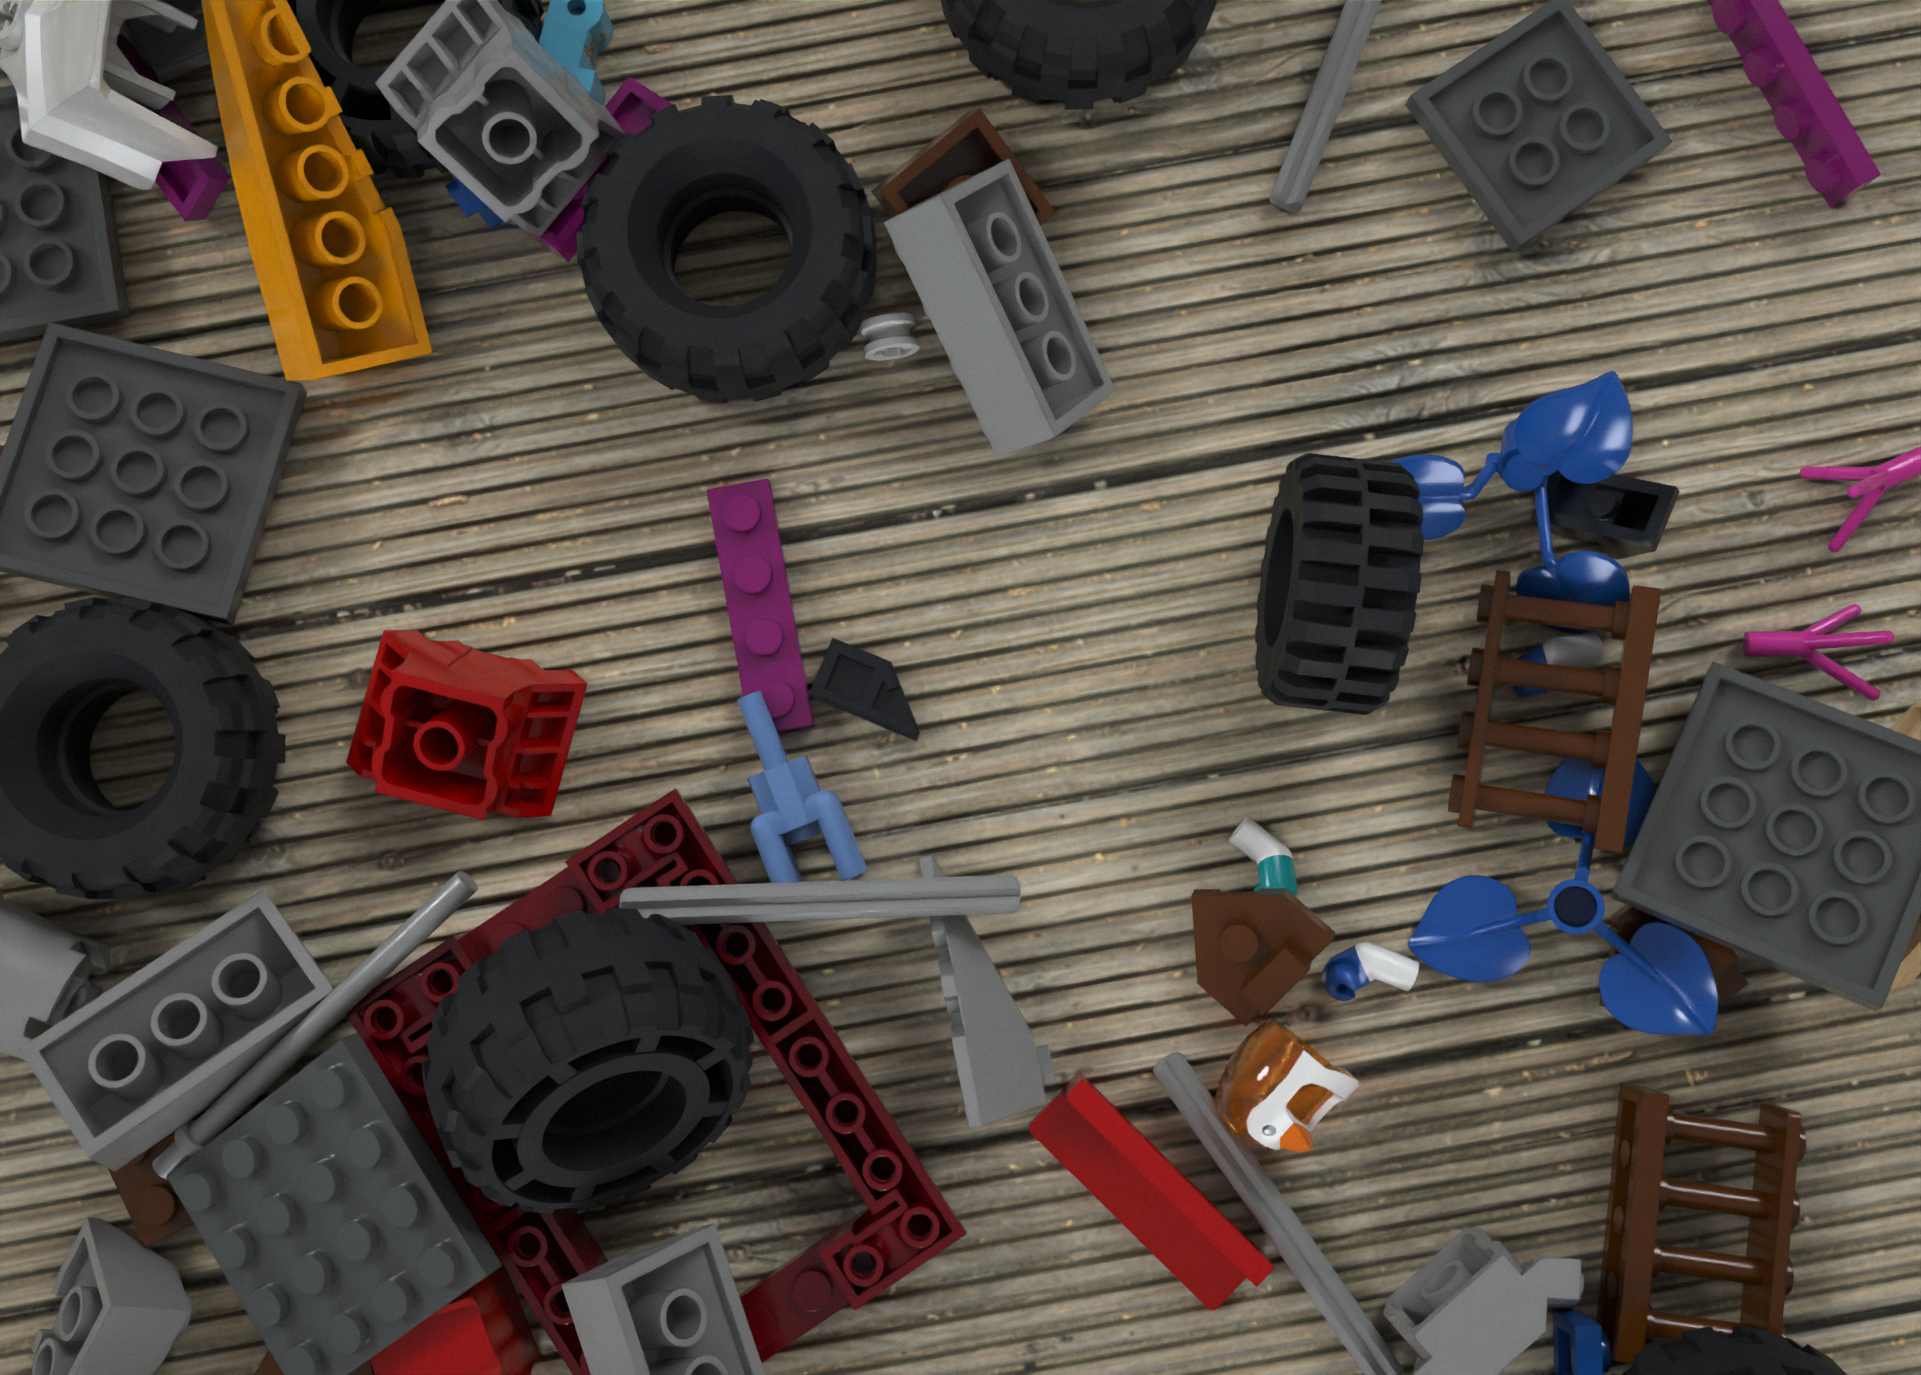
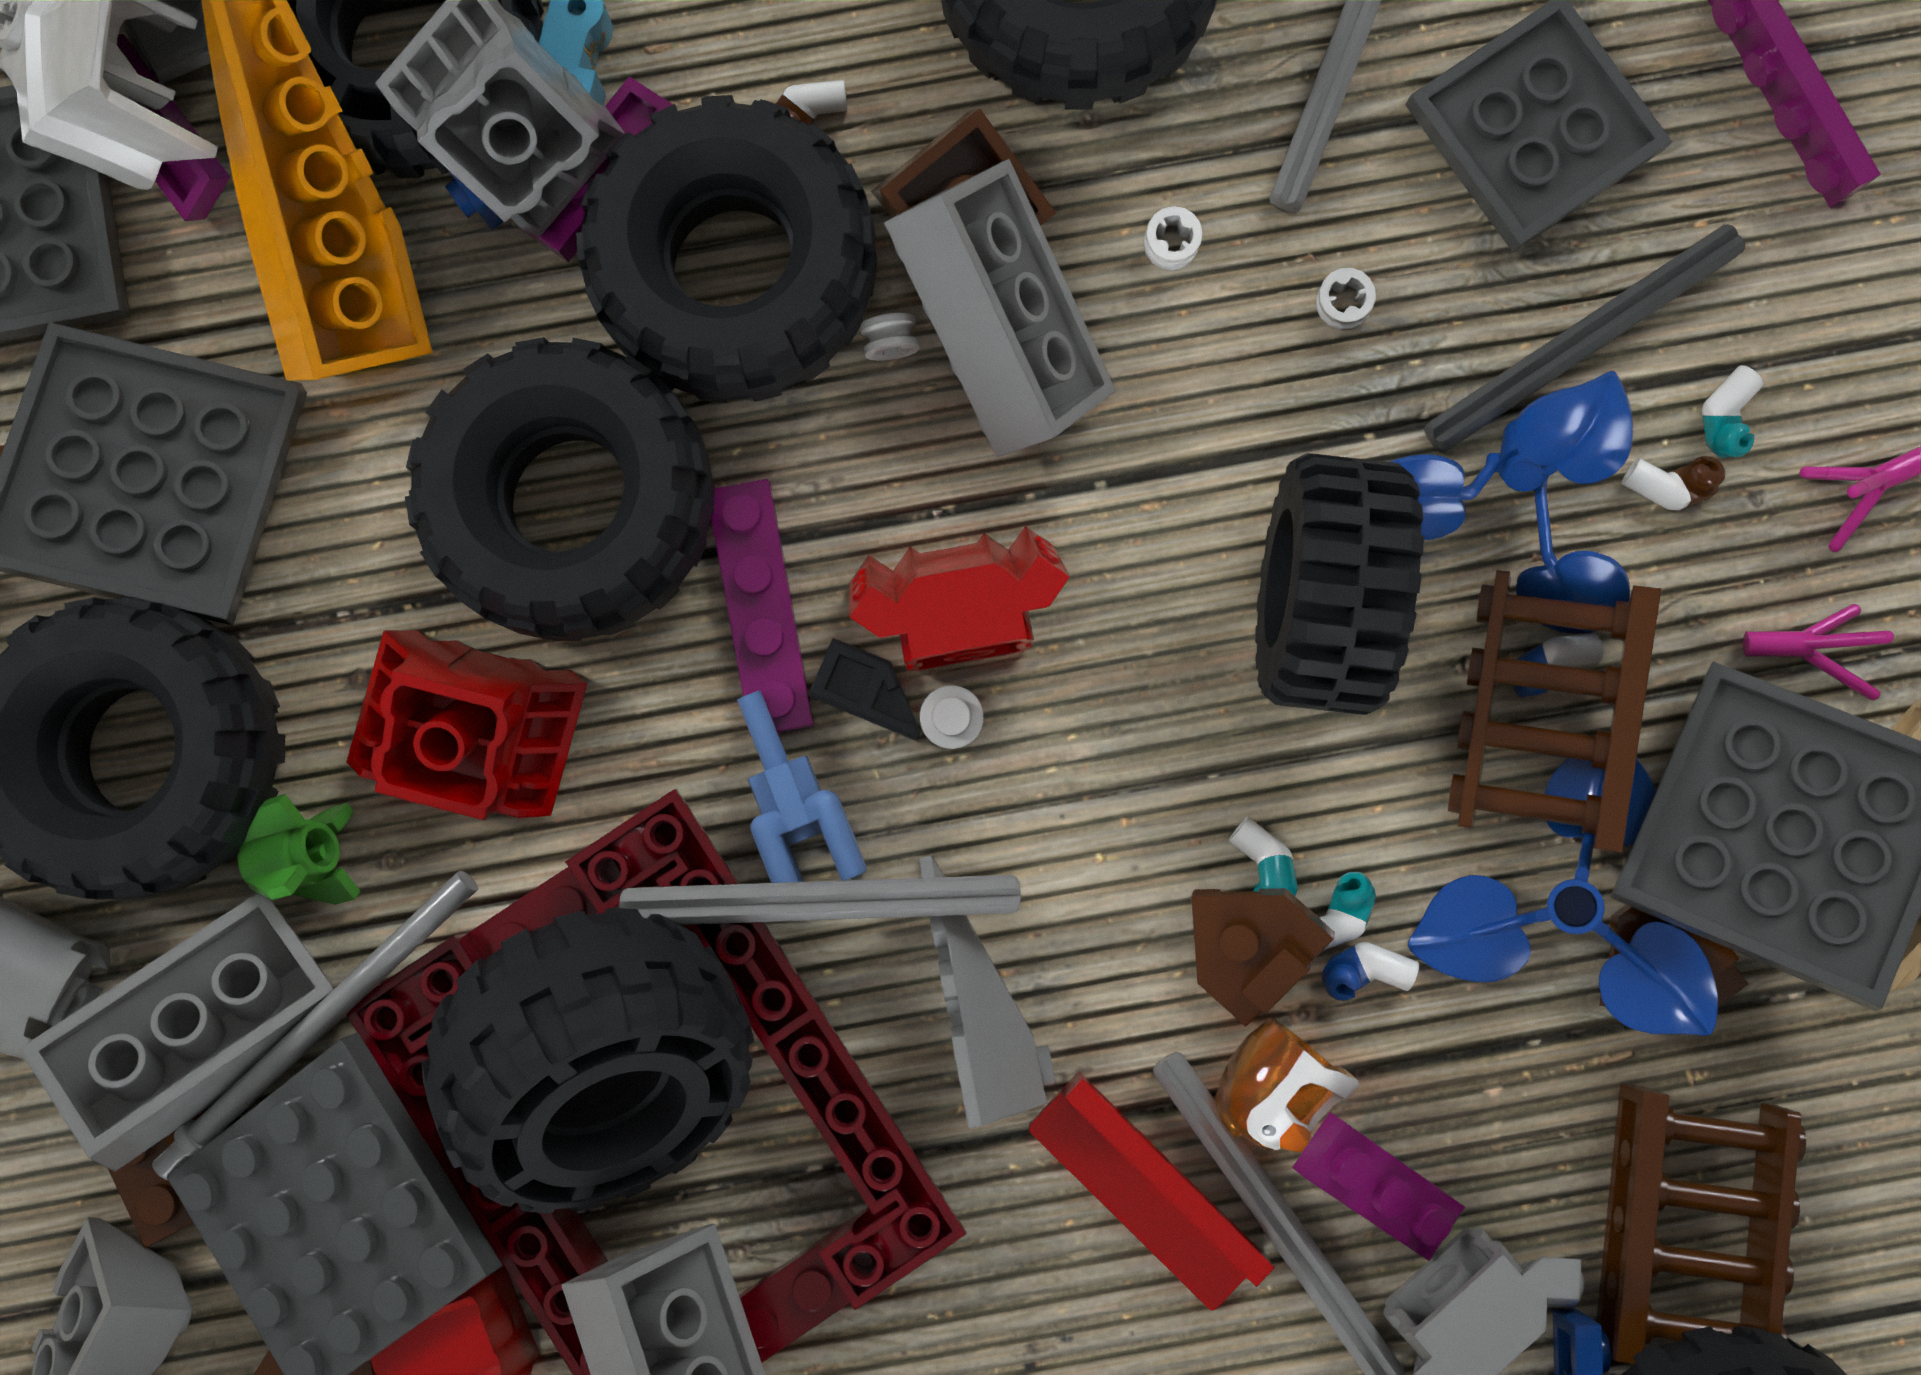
(295, 854): none -> bright green brick
(487, 437): none -> black tyre
(812, 99): none -> white arm
(951, 717): none -> white plate
(959, 599): none -> red slope
(1187, 227): none -> white bush
(1338, 282): none -> white bush
(1350, 907): none -> teal arm
(1378, 1186): none -> magenta plate
(1584, 338): none -> dark grey axle
(1617, 512): black slope -> none
(1679, 487): none -> arm
(1722, 415): none -> arm

